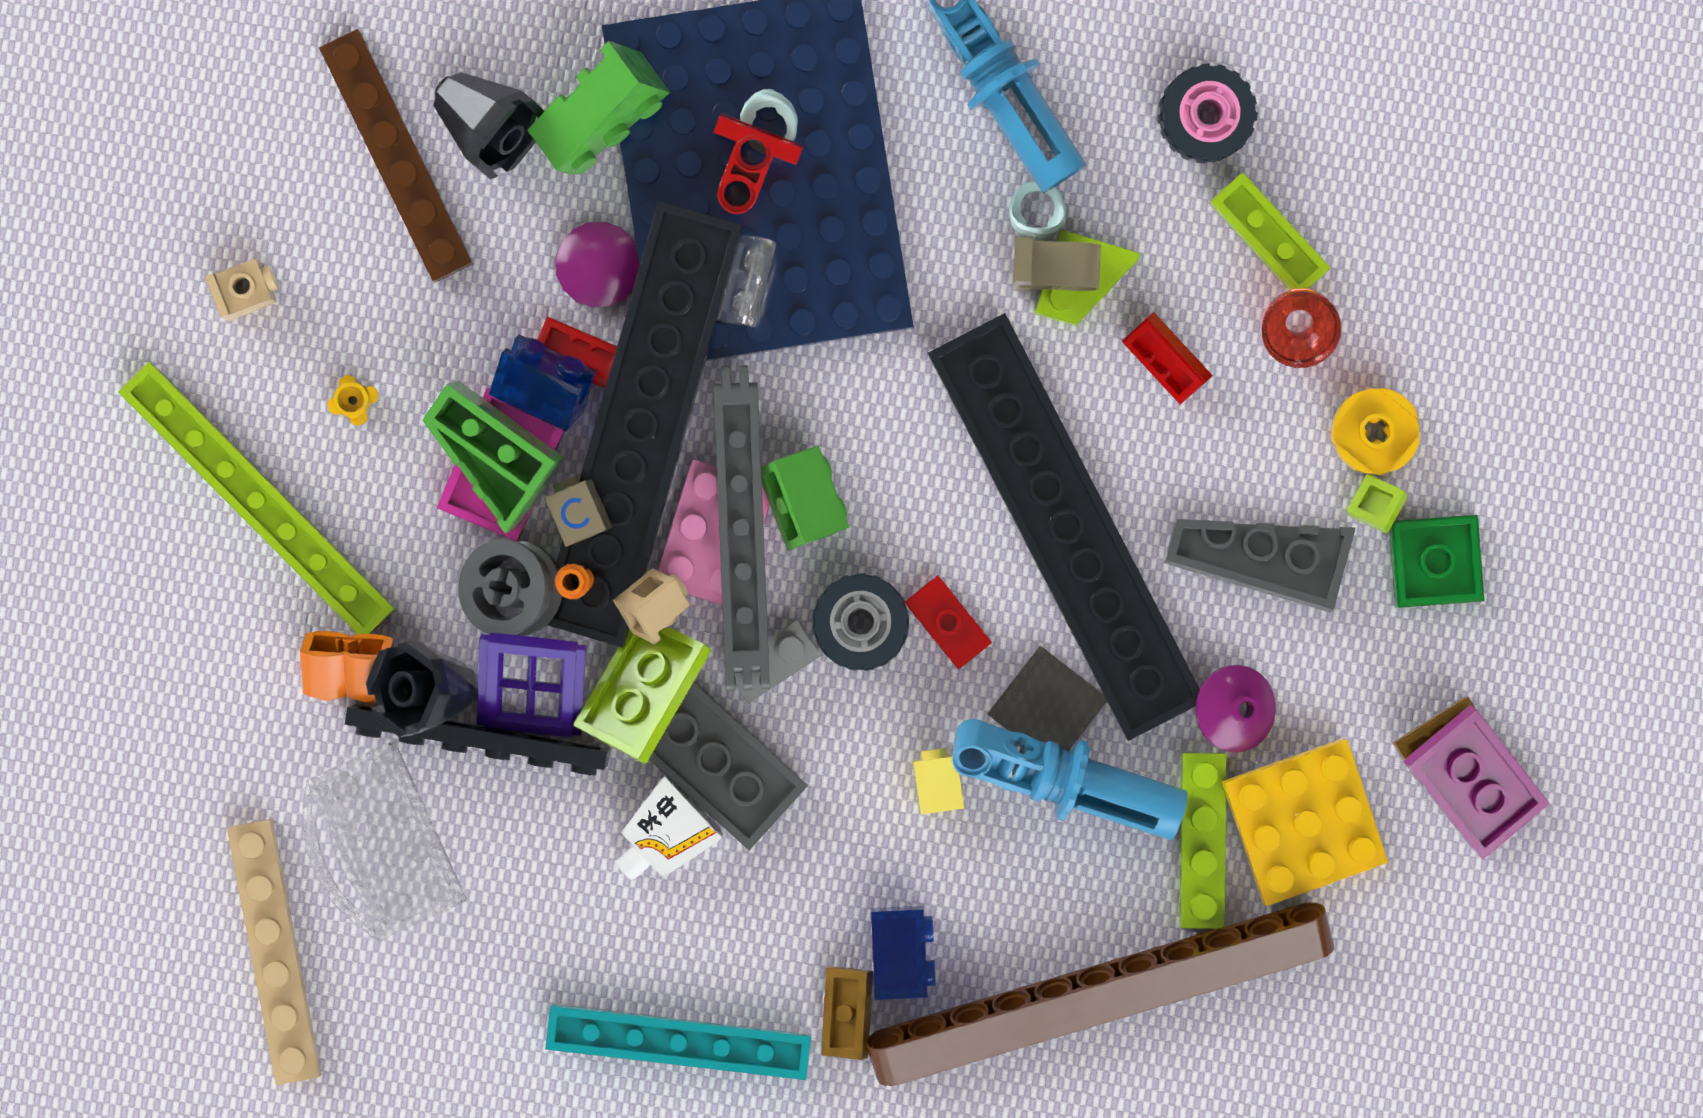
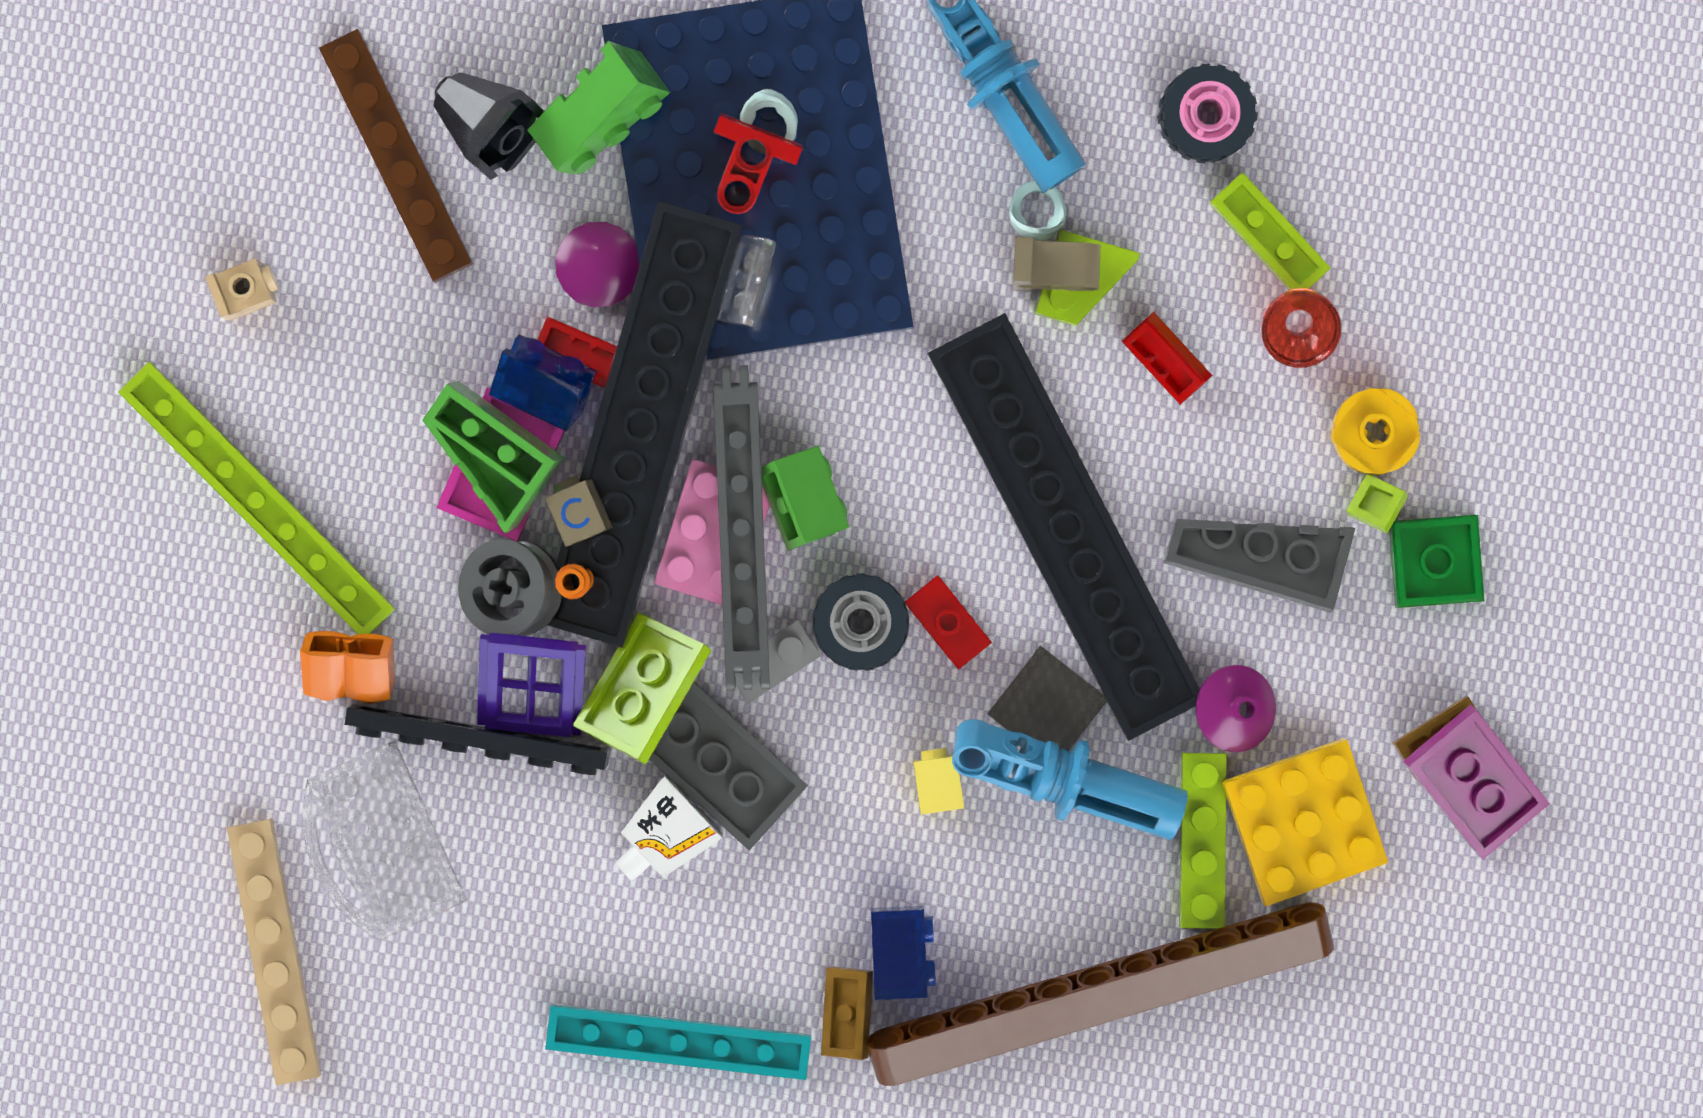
(340, 402): yellow plate -> none
(418, 688): black cone -> none
(652, 604): tan brick -> none

